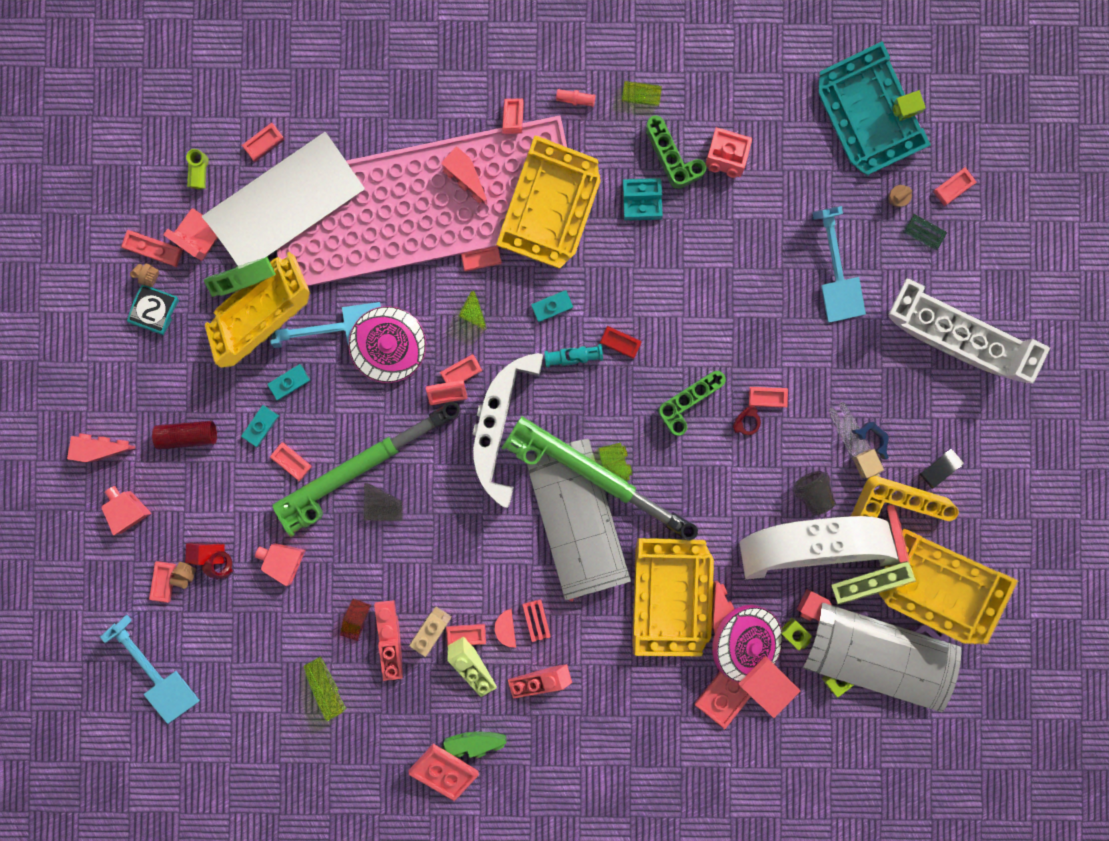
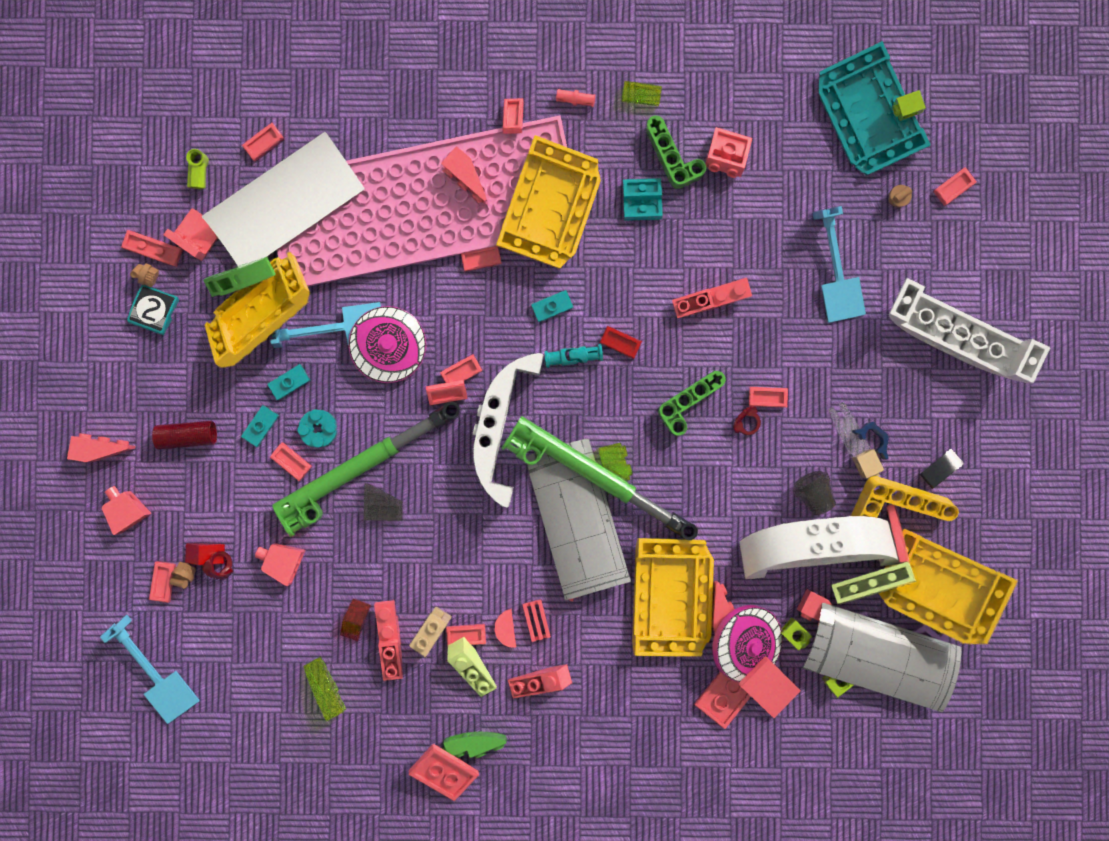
(318, 439): none -> teal plate
(472, 312): clear neon green slope -> none
(712, 298): none -> coral slope
(909, 231): clear green tile -> none

